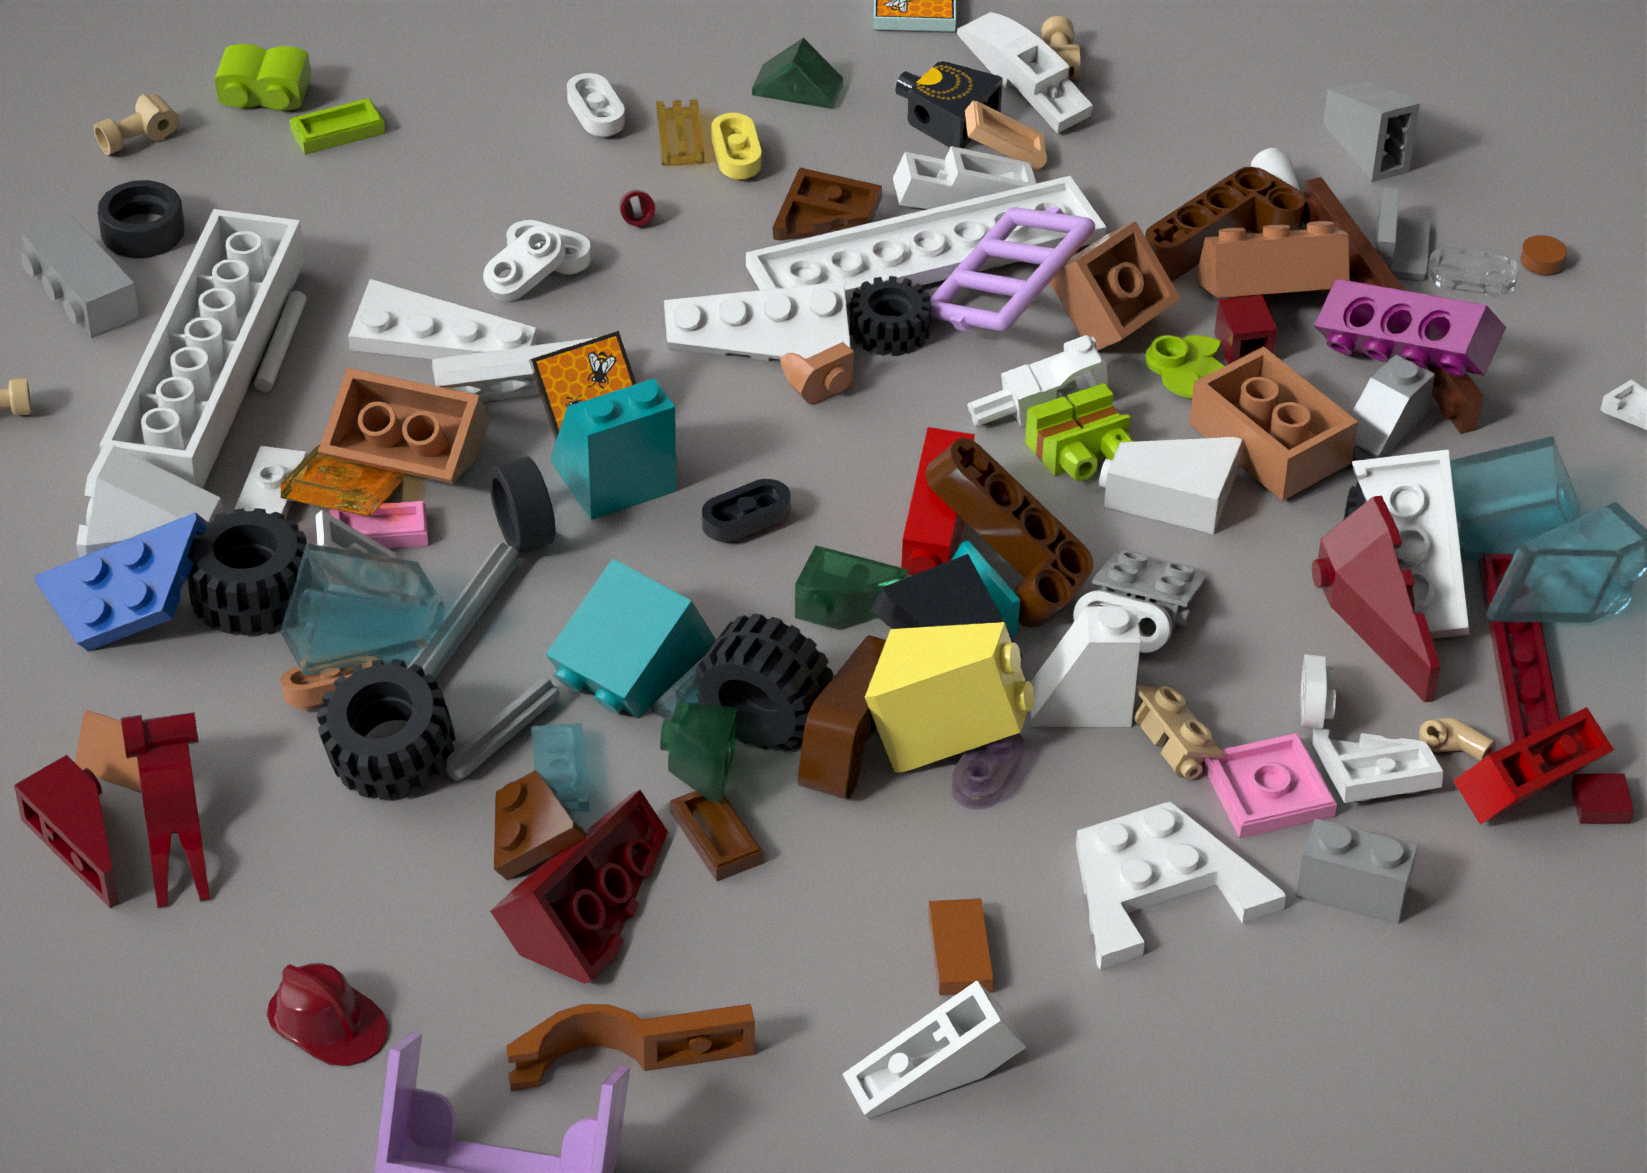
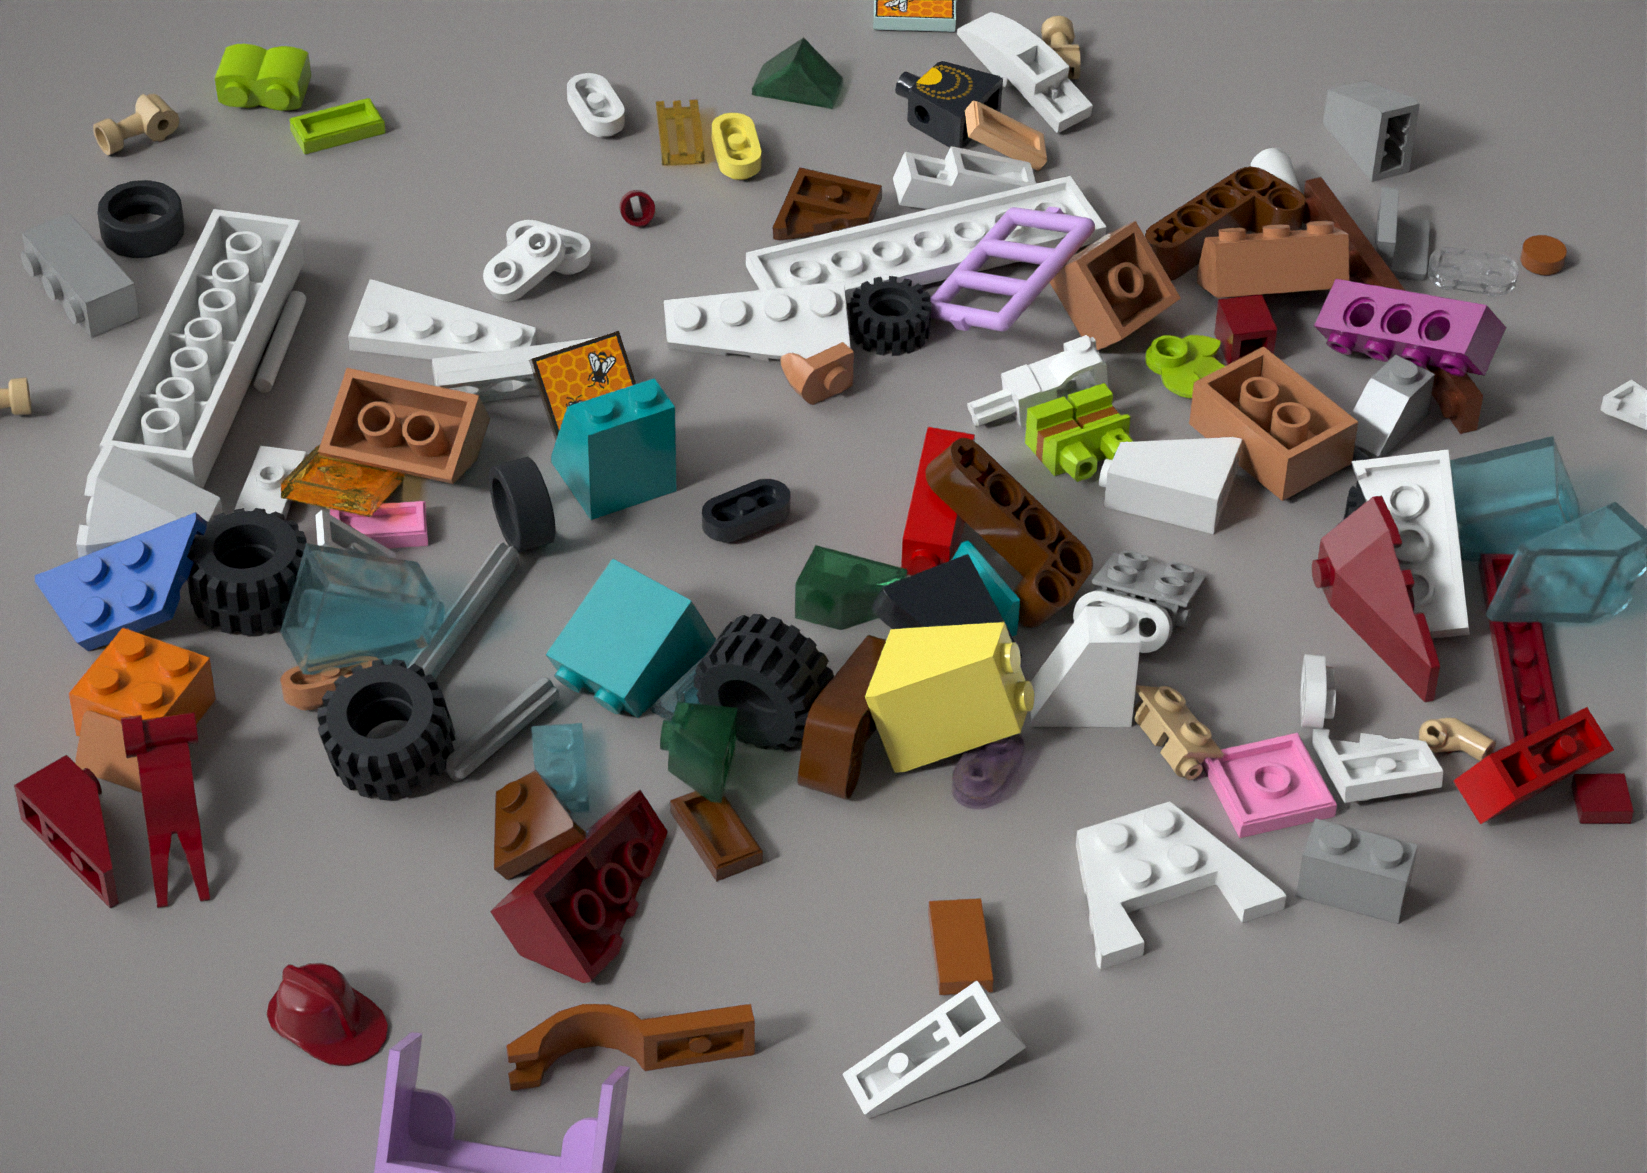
(143, 679): none -> orange brick

